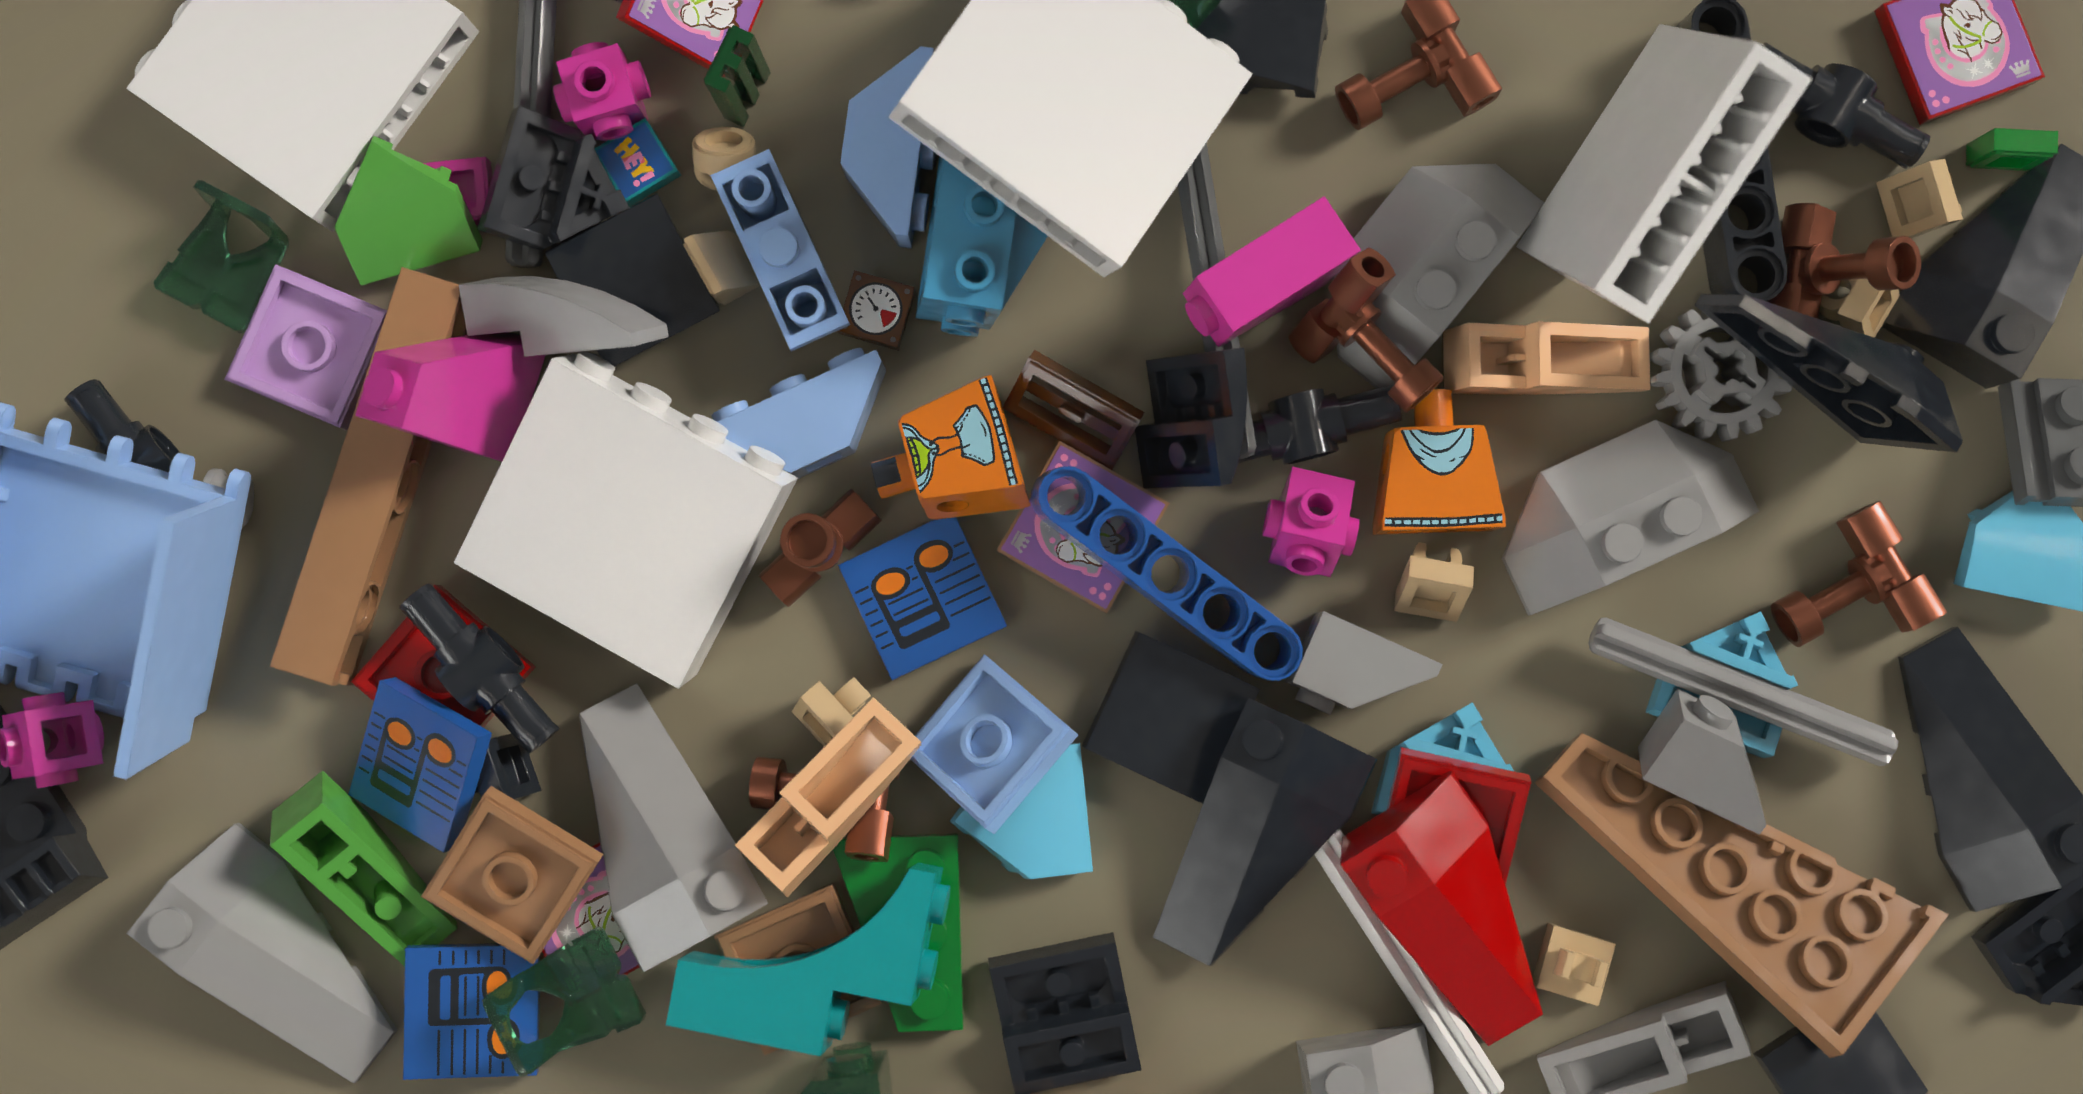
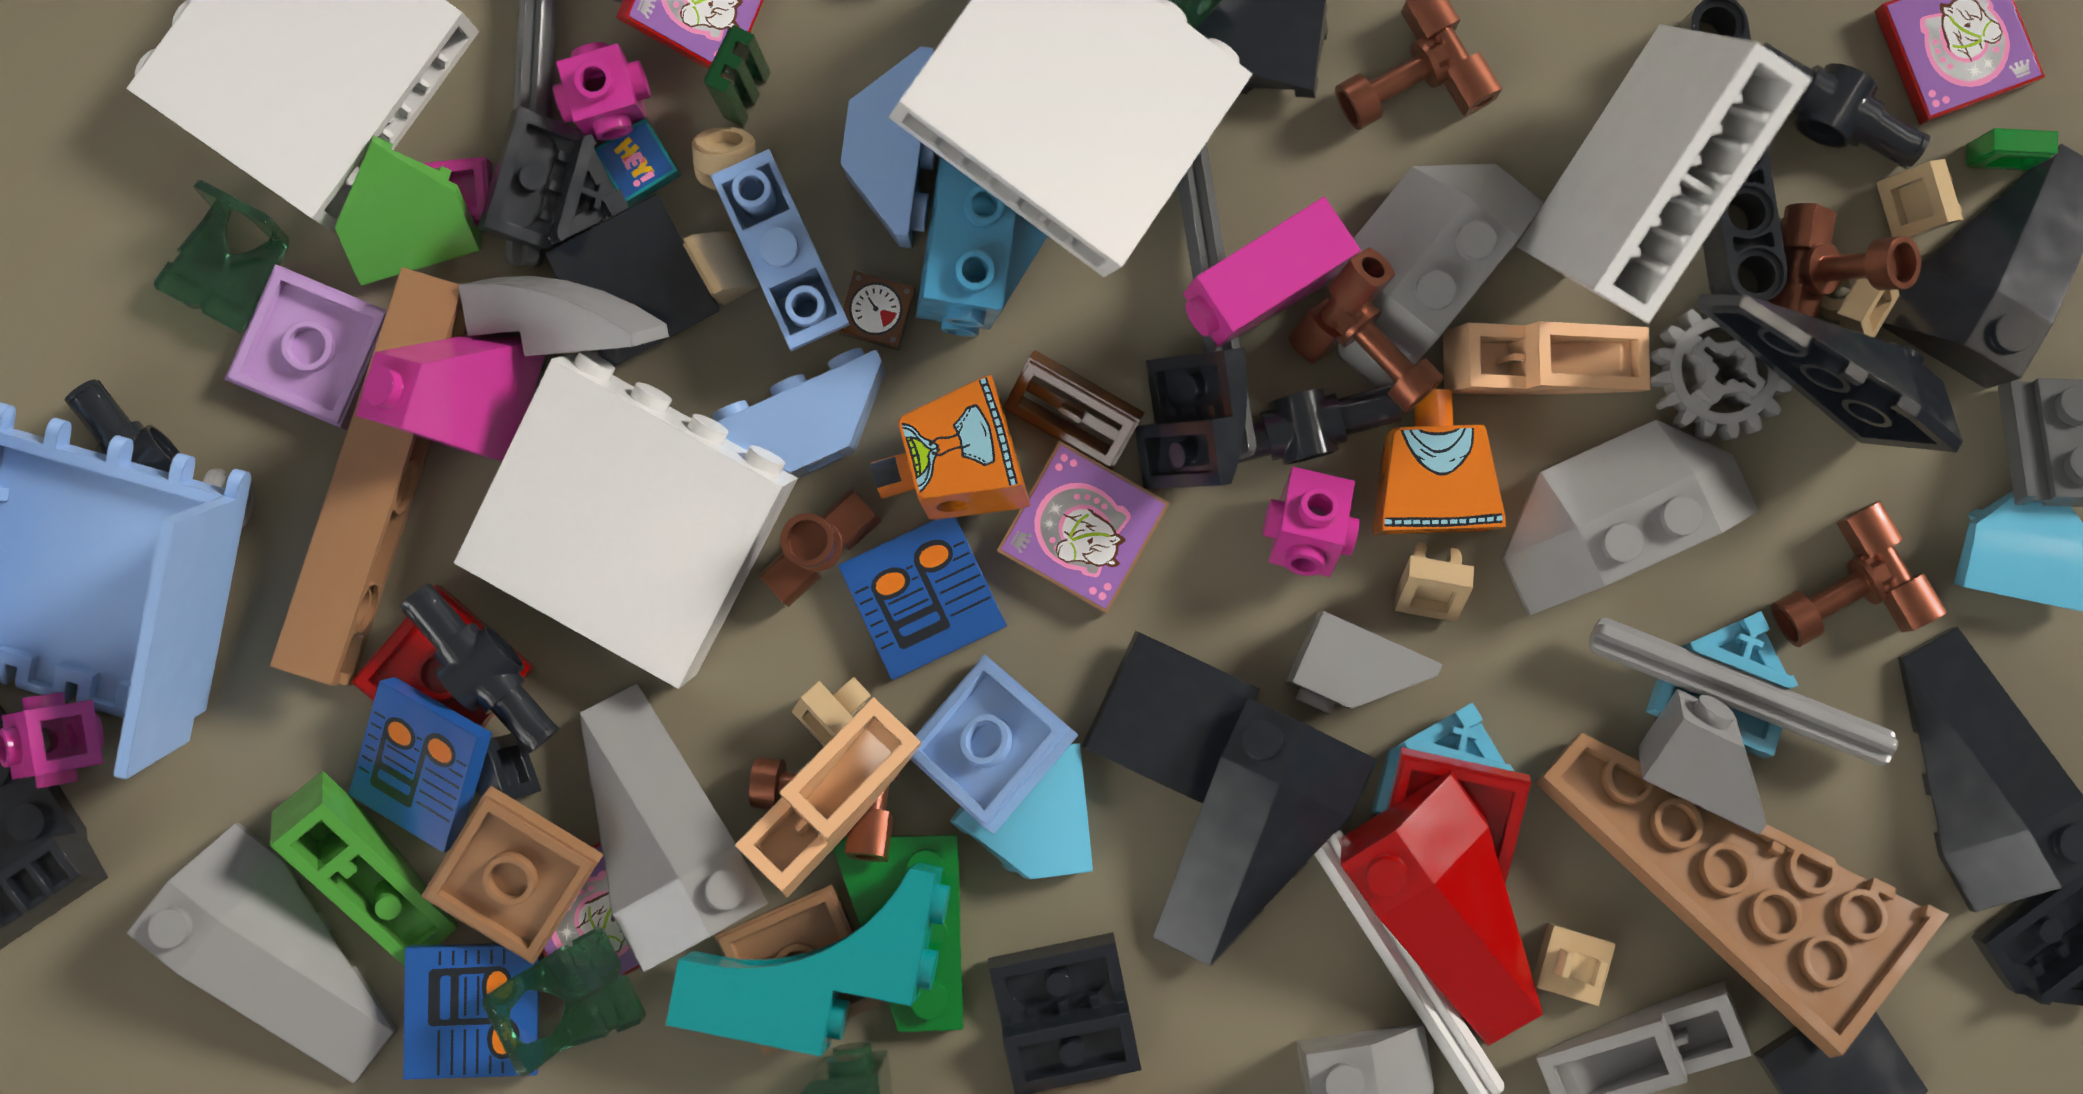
(1196, 580): blue beam -> none

